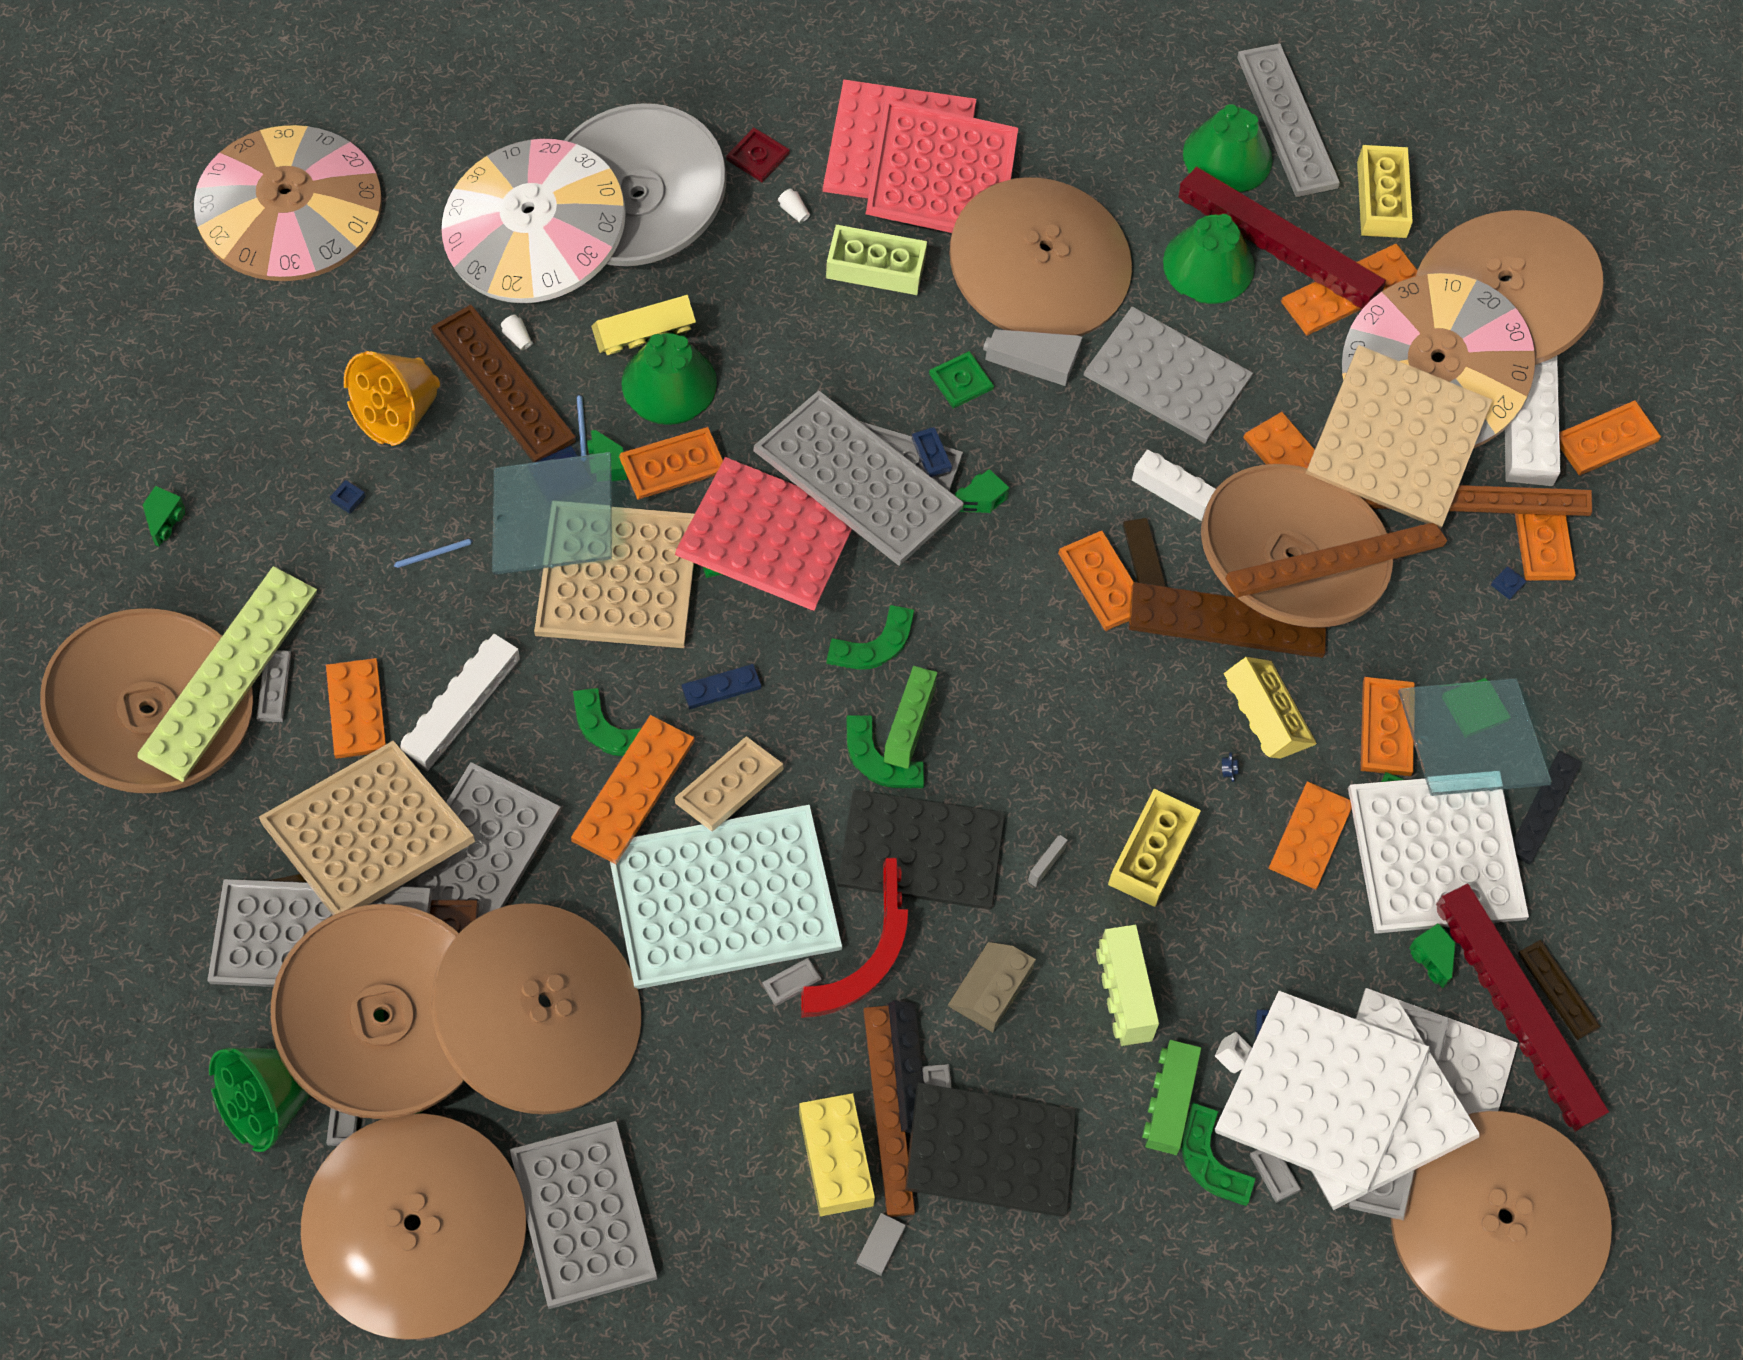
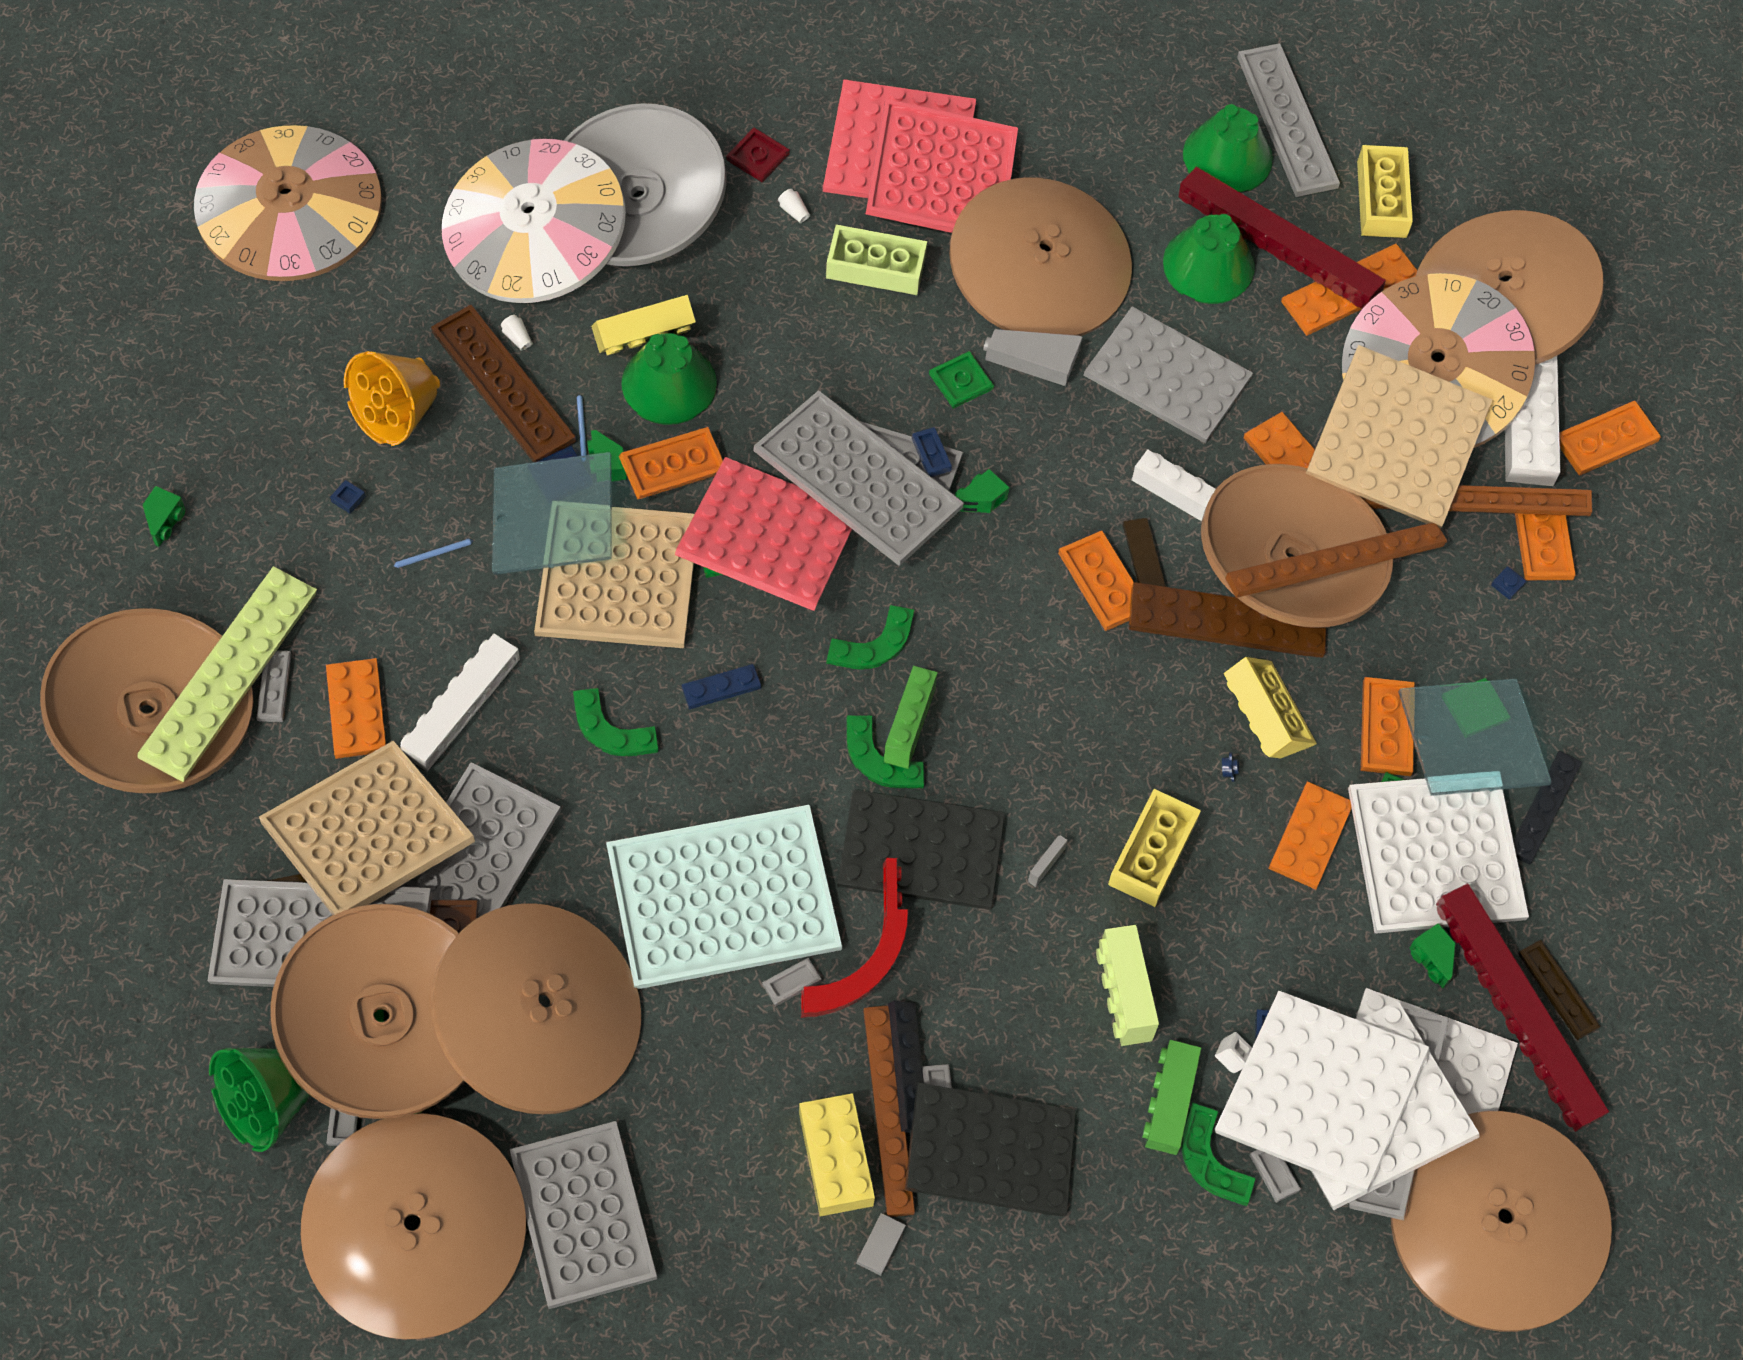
(632, 789): orange plate -> none
(729, 783): tan plate -> none
(992, 984): dark tan slope -> none

